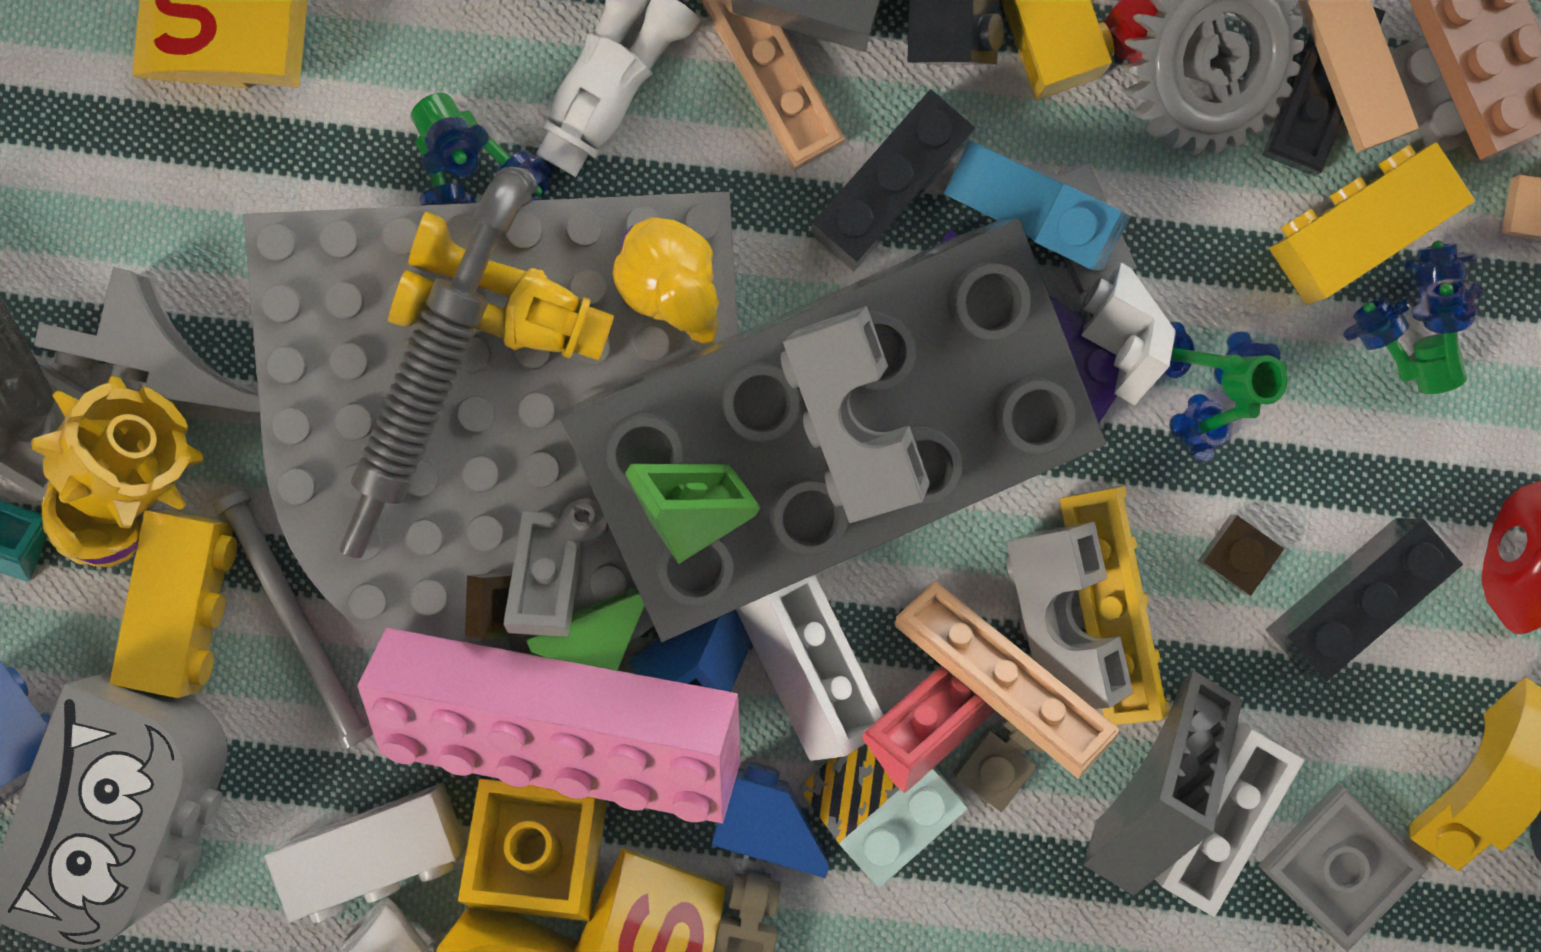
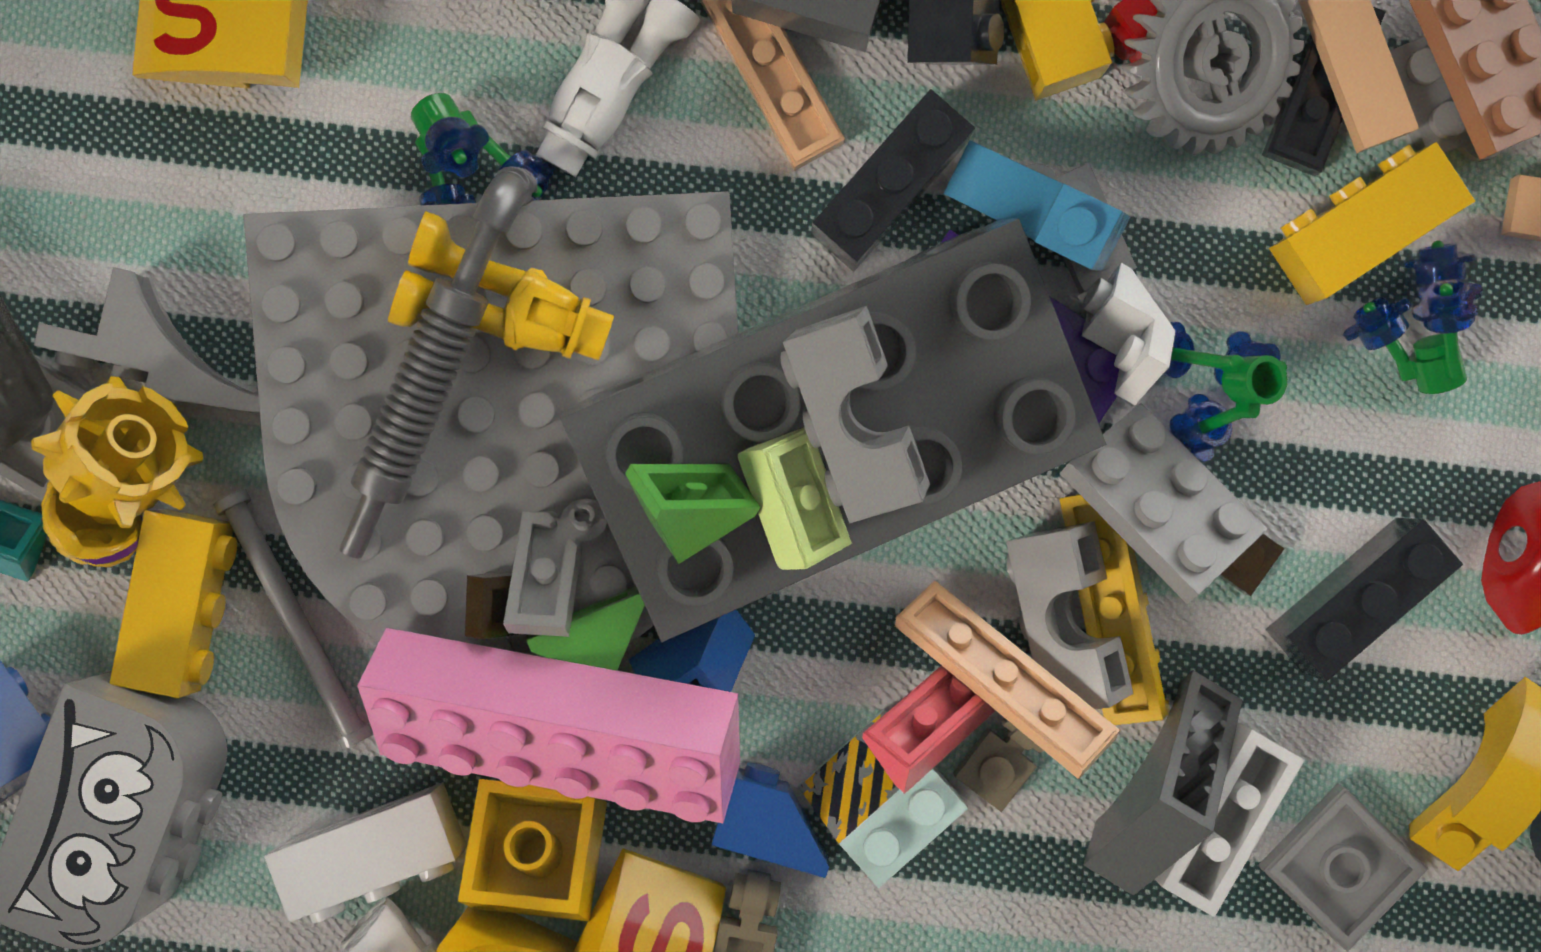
(669, 276): yellow hair -> none
(794, 501): none -> yellowish green slope
(812, 668): white brick -> none
(1164, 503): none -> light grey plate

